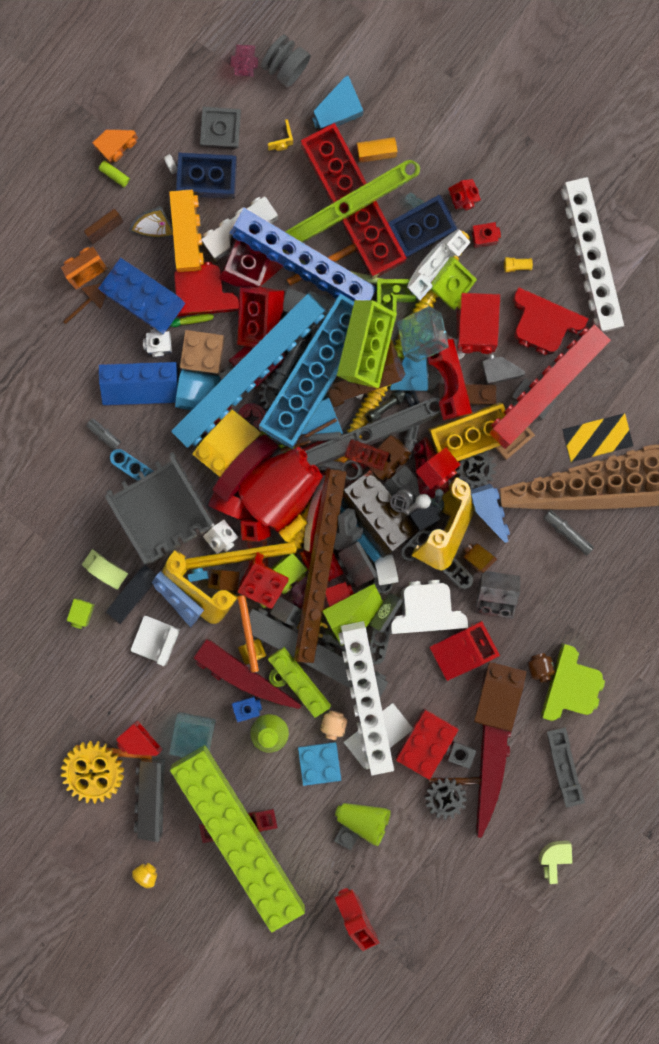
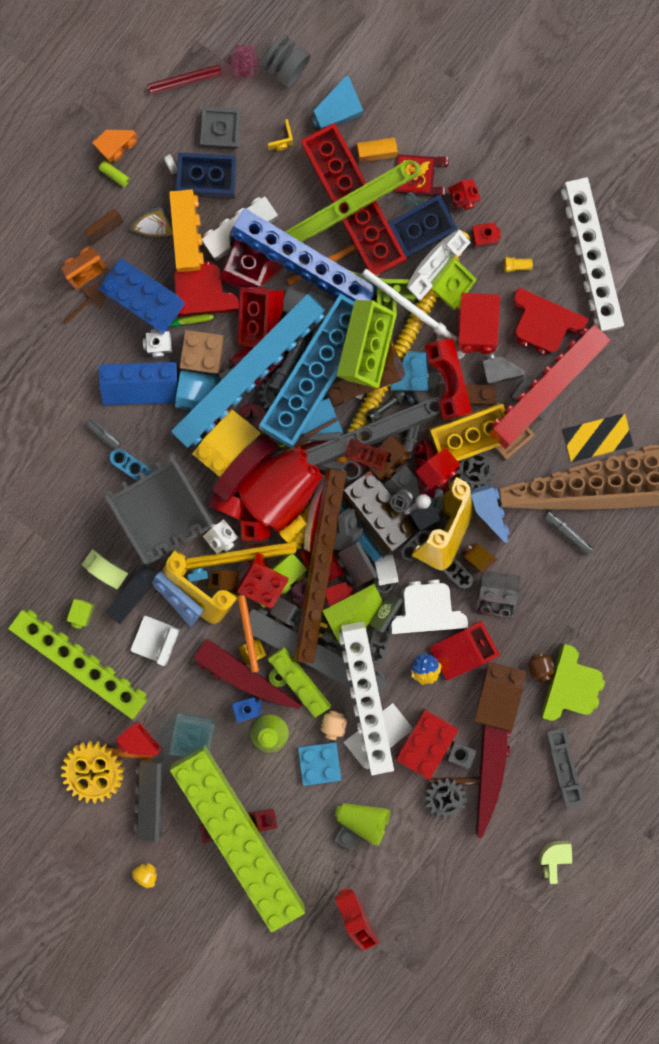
(21, 628): none -> lime brick
(184, 79): none -> dark red axle
(422, 334): clear light blue brick -> none
(424, 181): none -> flag
(425, 669): none -> blue piece
(439, 328): none -> white bar

